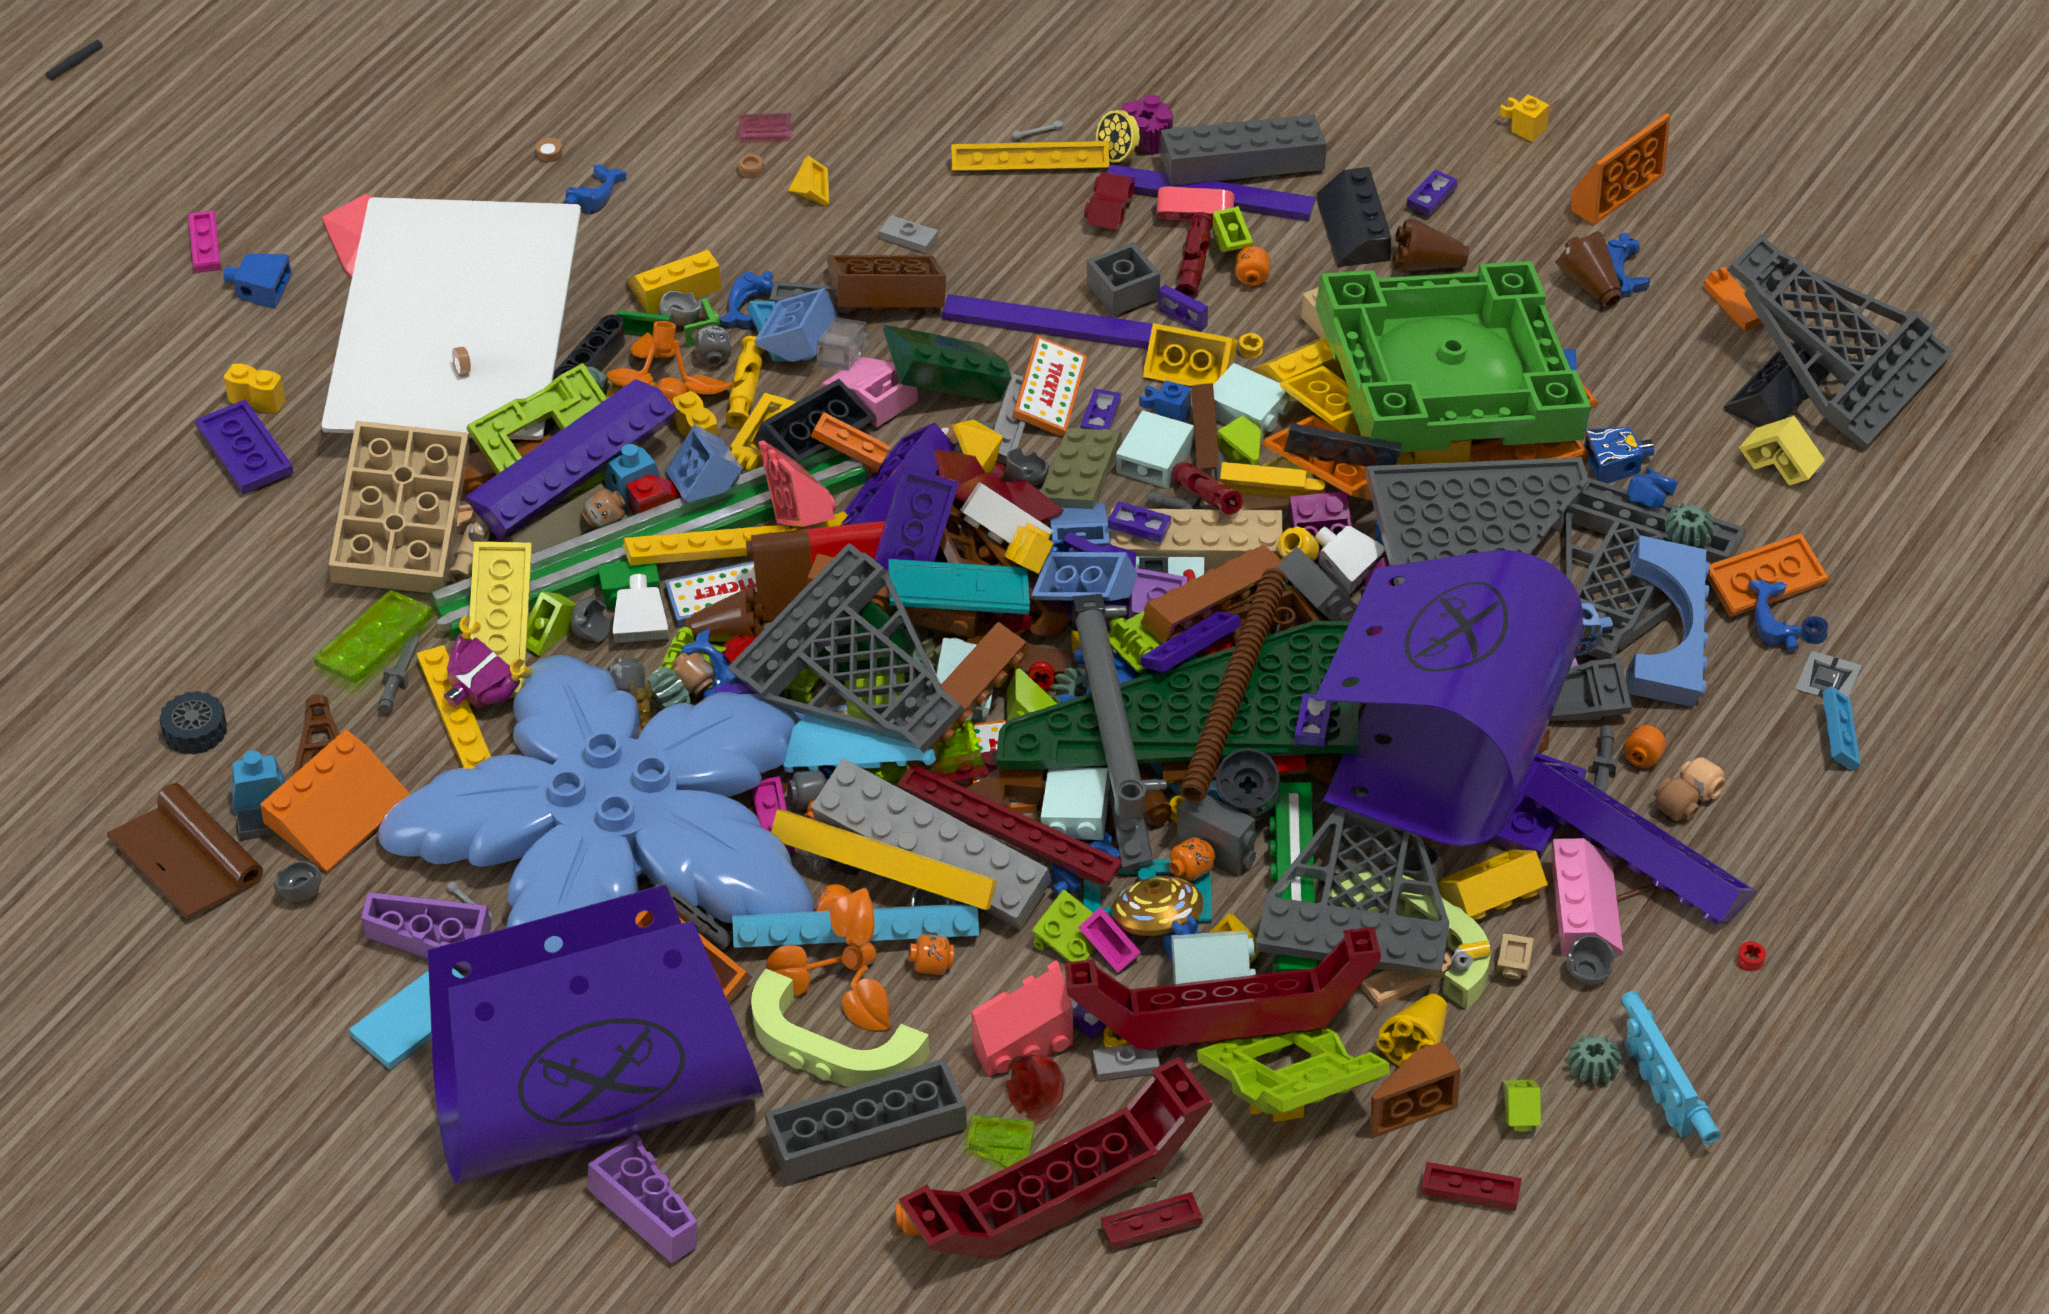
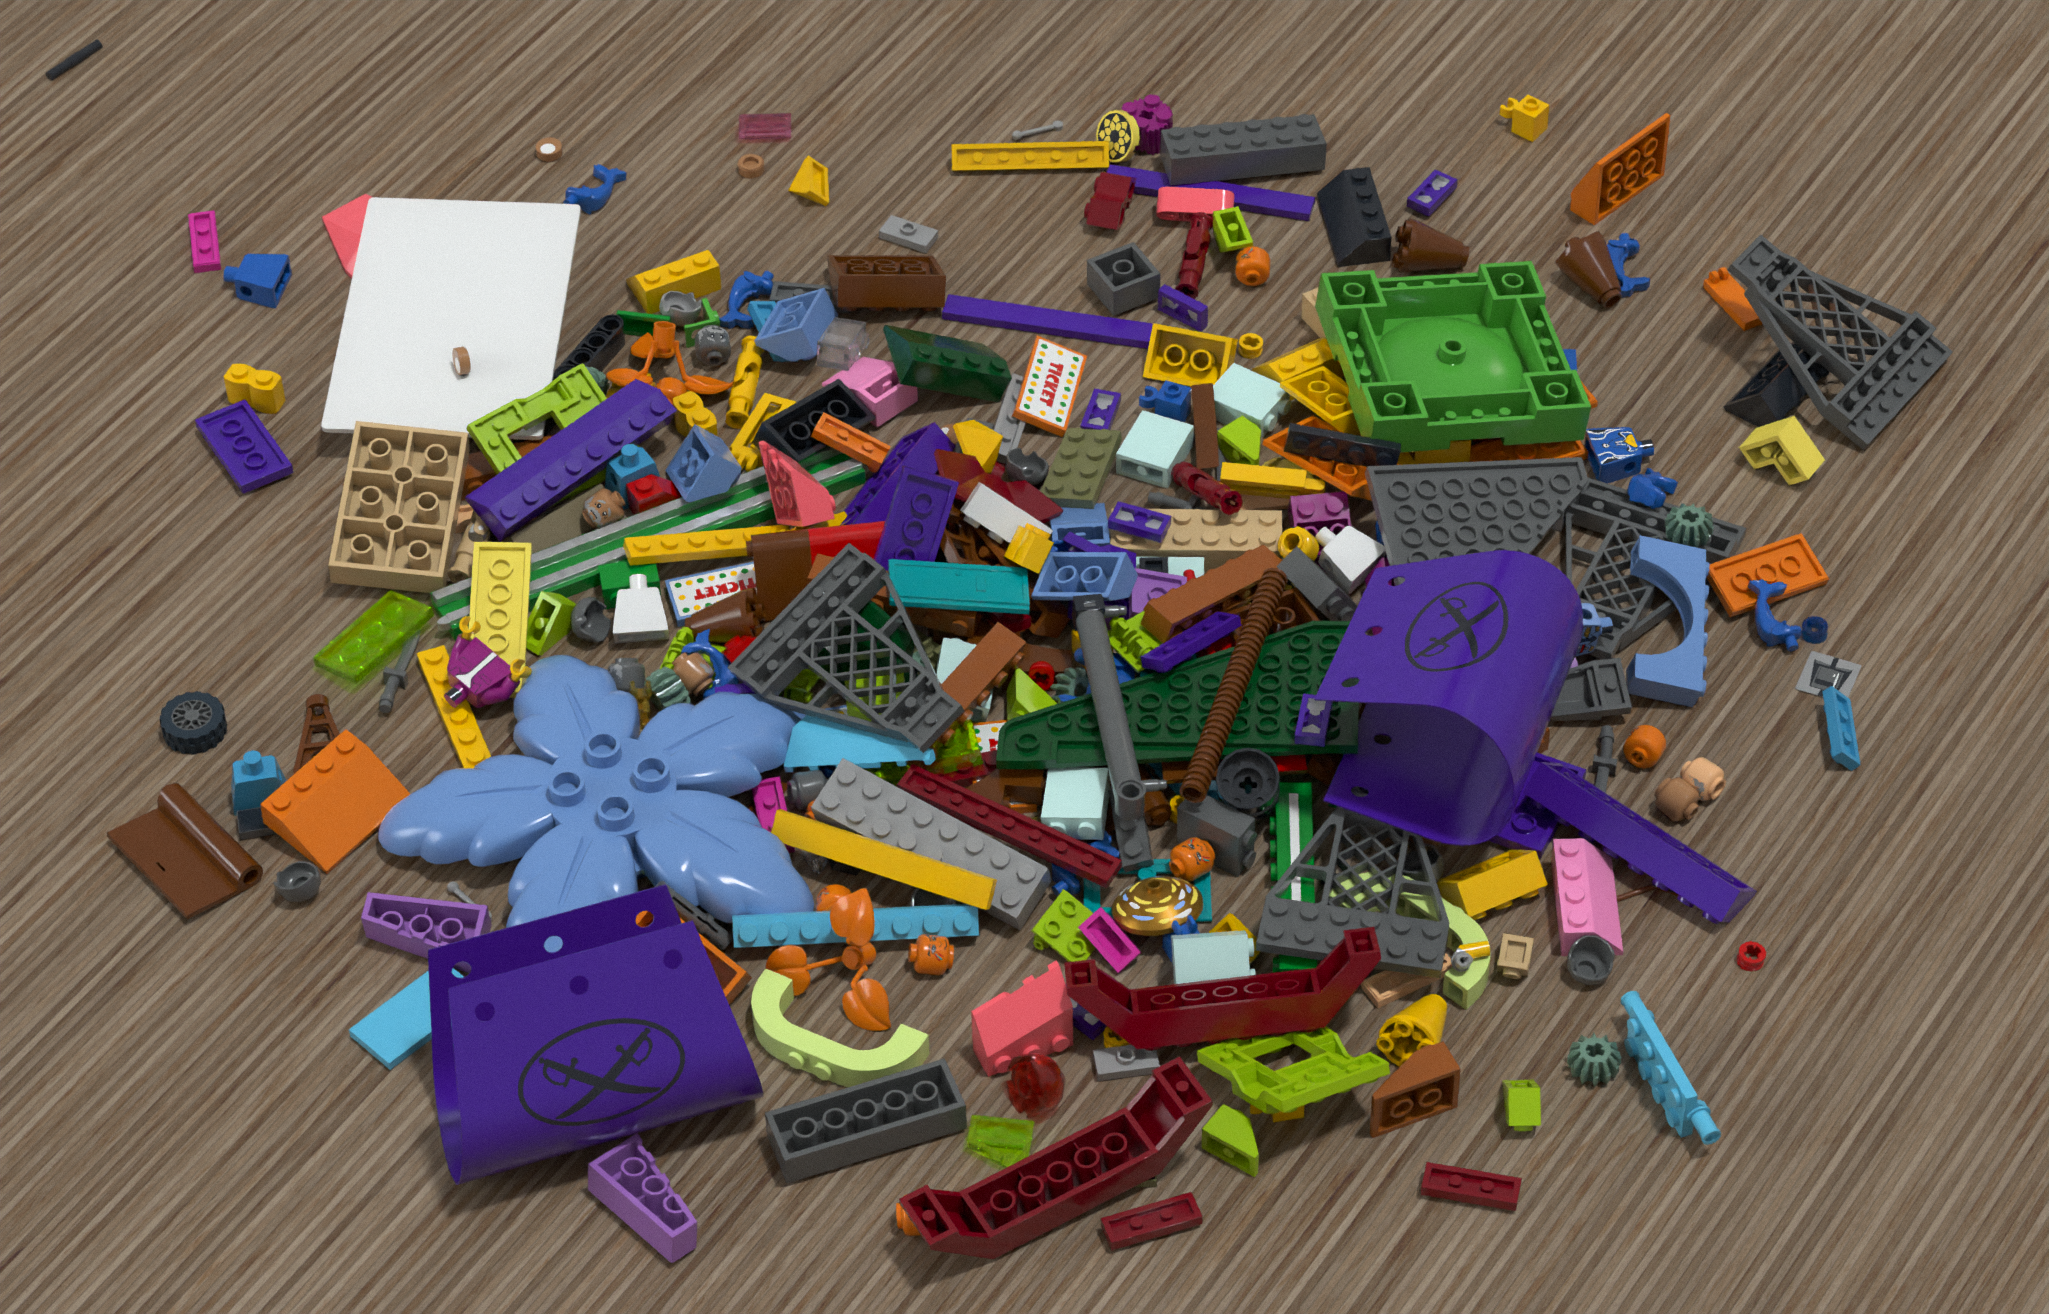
(1232, 1139): none -> lime slope

